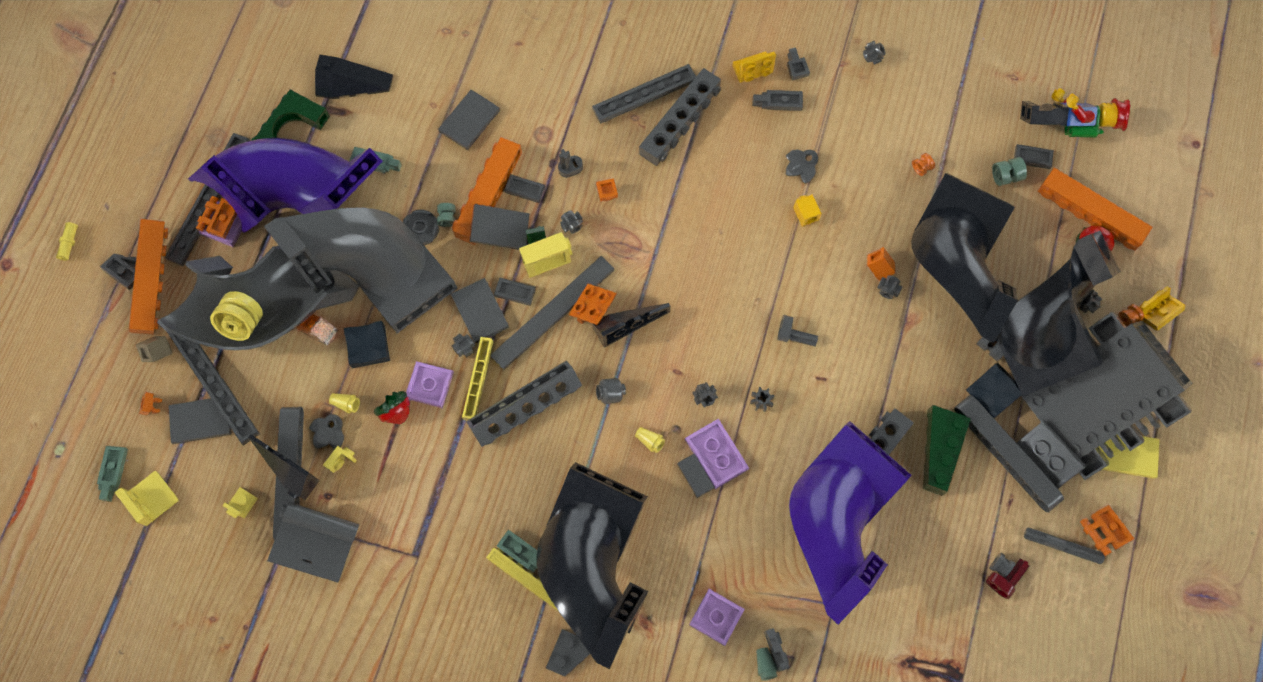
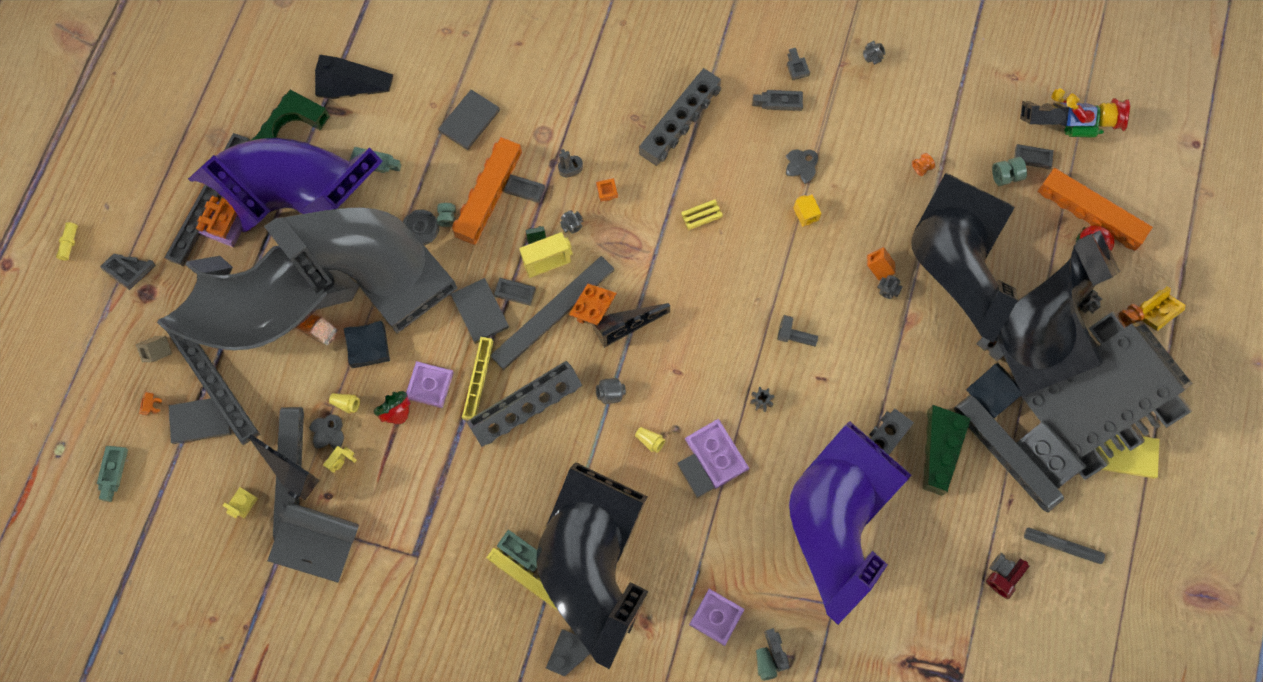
(147, 277): orange brick -> none
(148, 498): light yellow bracket -> none
(236, 316): light yellow wheel -> none
(463, 345): dark grey gear -> none
(499, 227): dark grey tile -> none
(644, 93): dark grey plate -> none
(705, 394): dark grey gear -> none
(713, 203): none -> light yellow tile
(754, 66): yellow bracket -> none
(1111, 527): orange plate -> none

